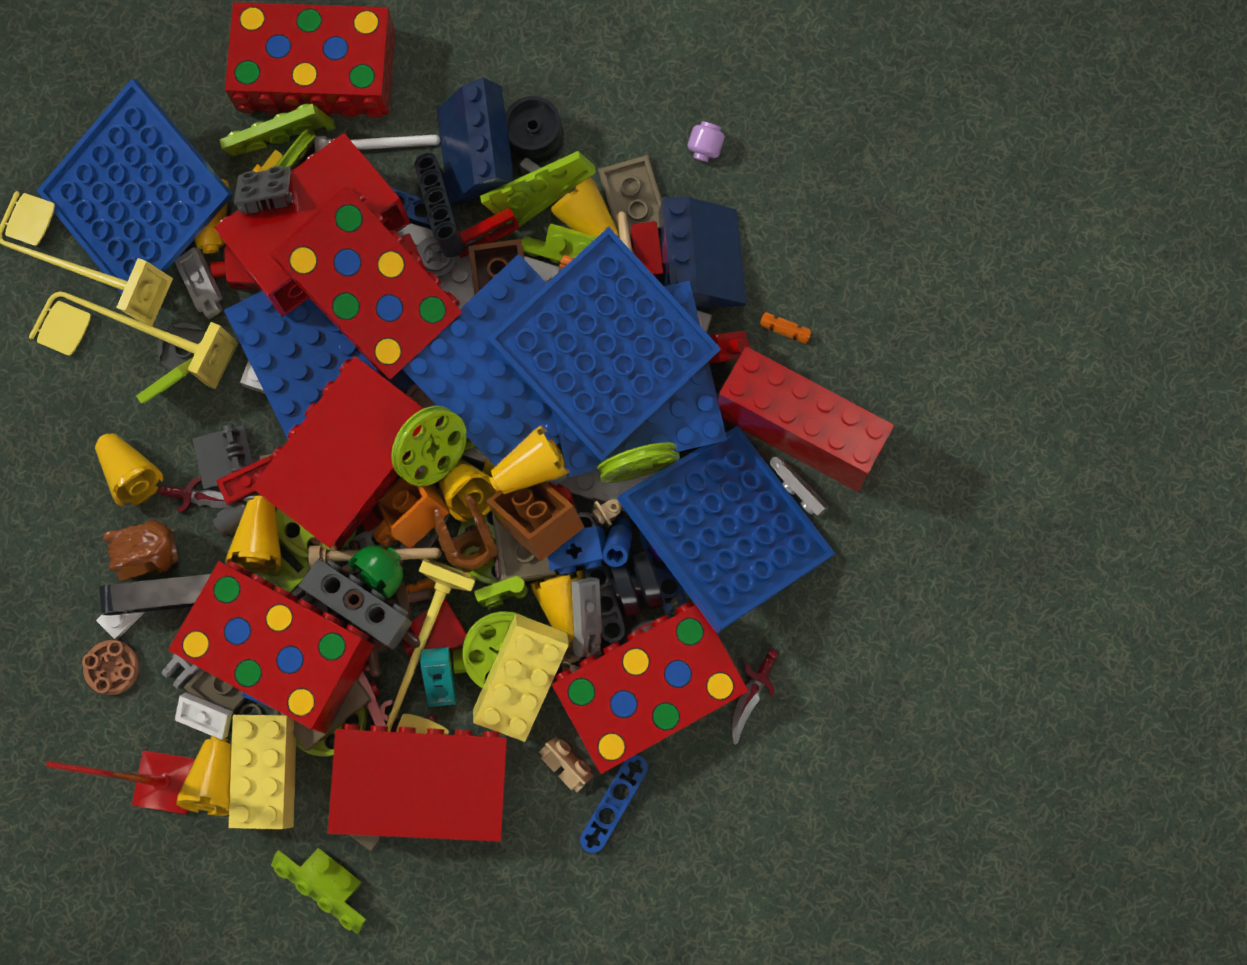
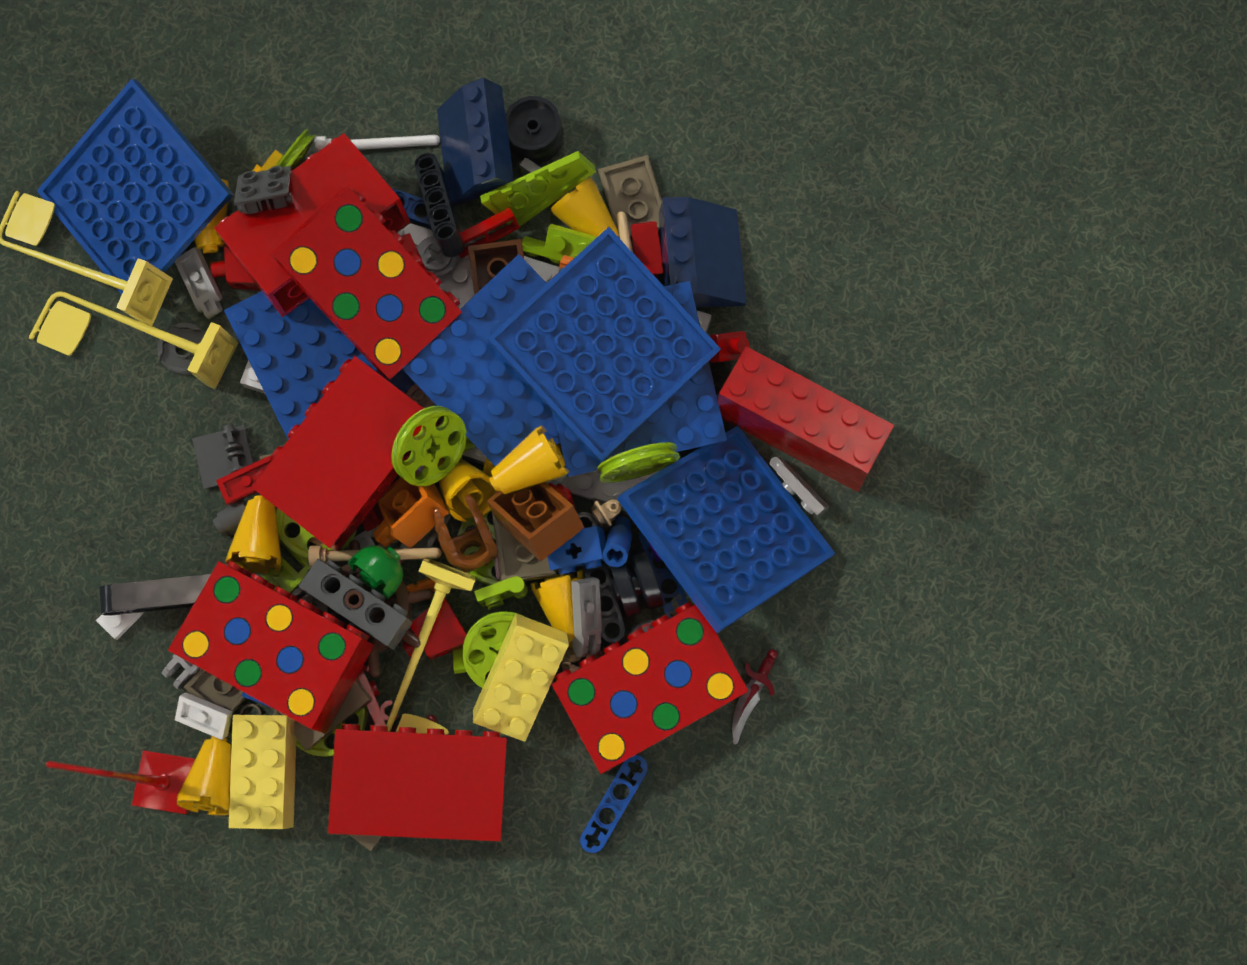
(111, 667): nougat tile -> none
(127, 471): yellow cone -> none
(141, 550): dark orange piece -> none
(164, 382): lime tile -> none
(189, 494): dark red piece -> none
(277, 130): lime wing -> none
(310, 56): red brick -> none
(325, 883): lime bracket -> none
(438, 677): teal piece -> none
(558, 754): tan hinge -> none
(706, 141): lavender head -> none
(785, 327): orange axle -> none

